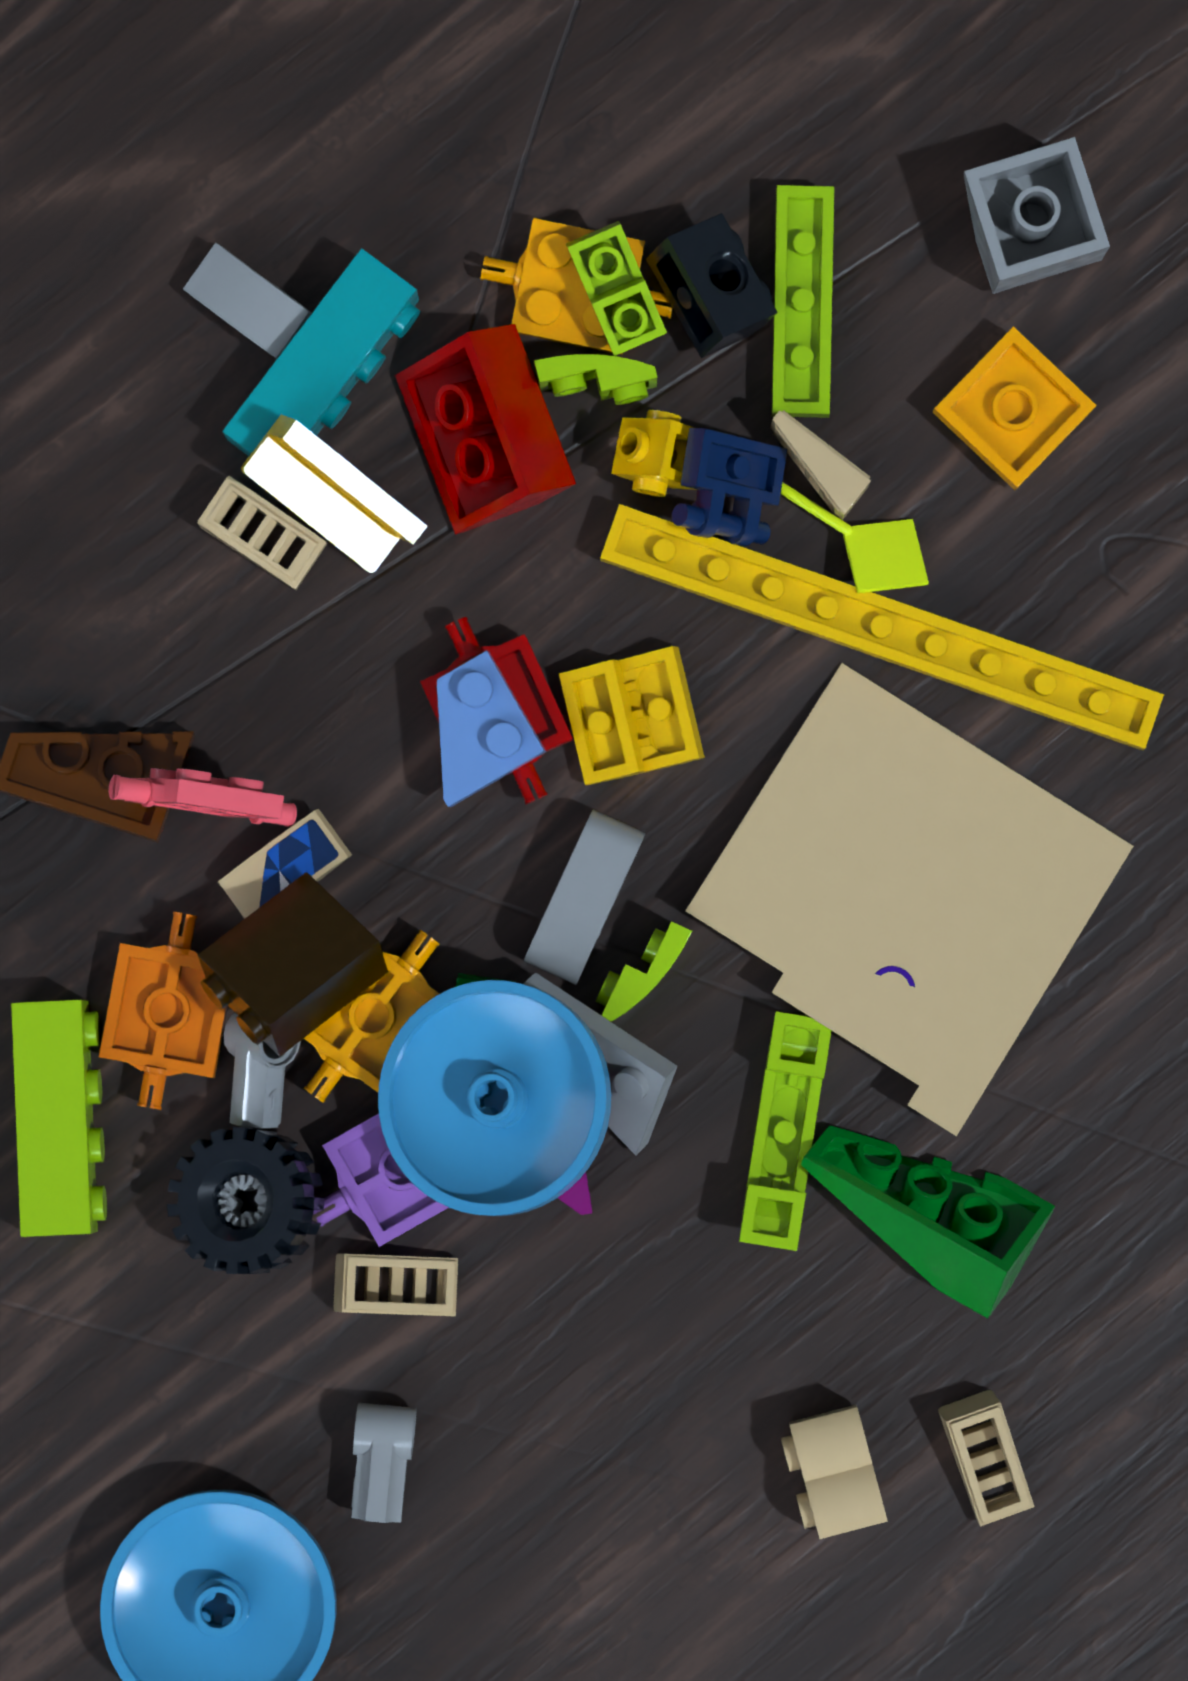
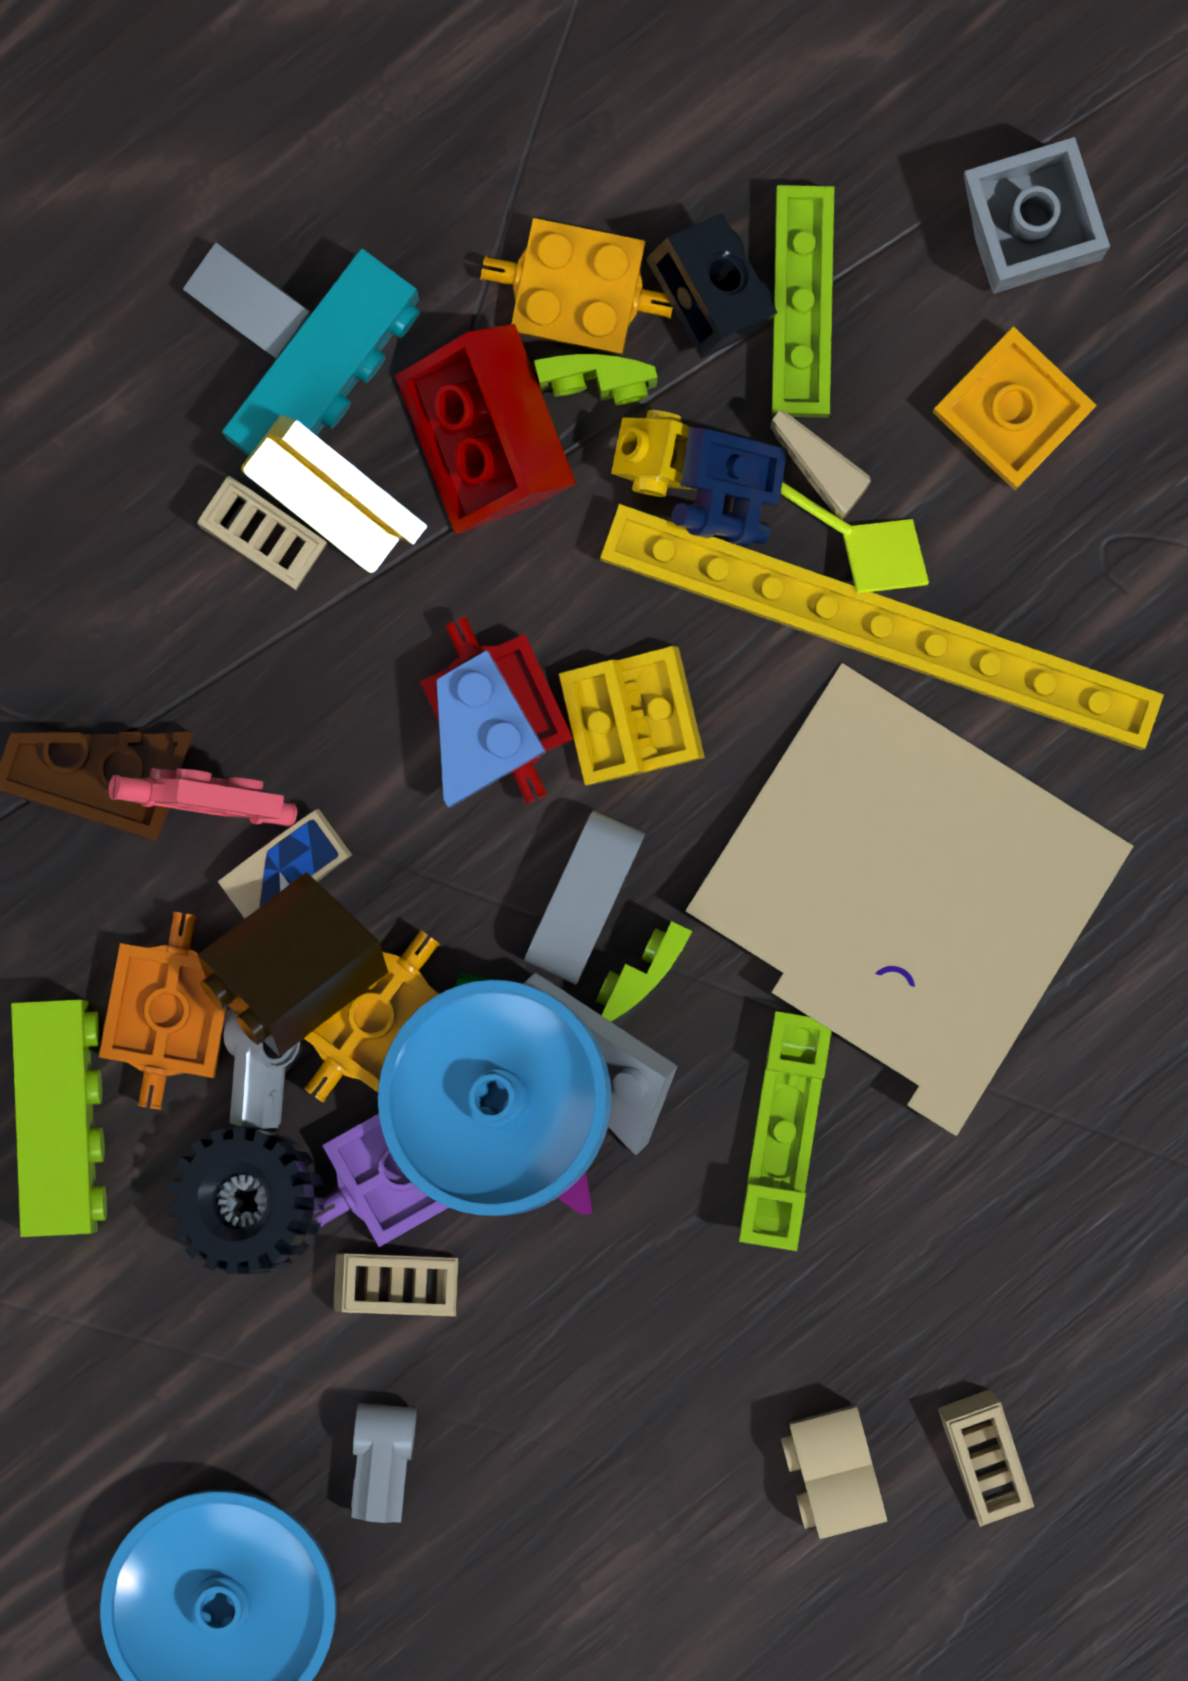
(616, 288): lime slope -> none
(947, 1225): green wedge -> none

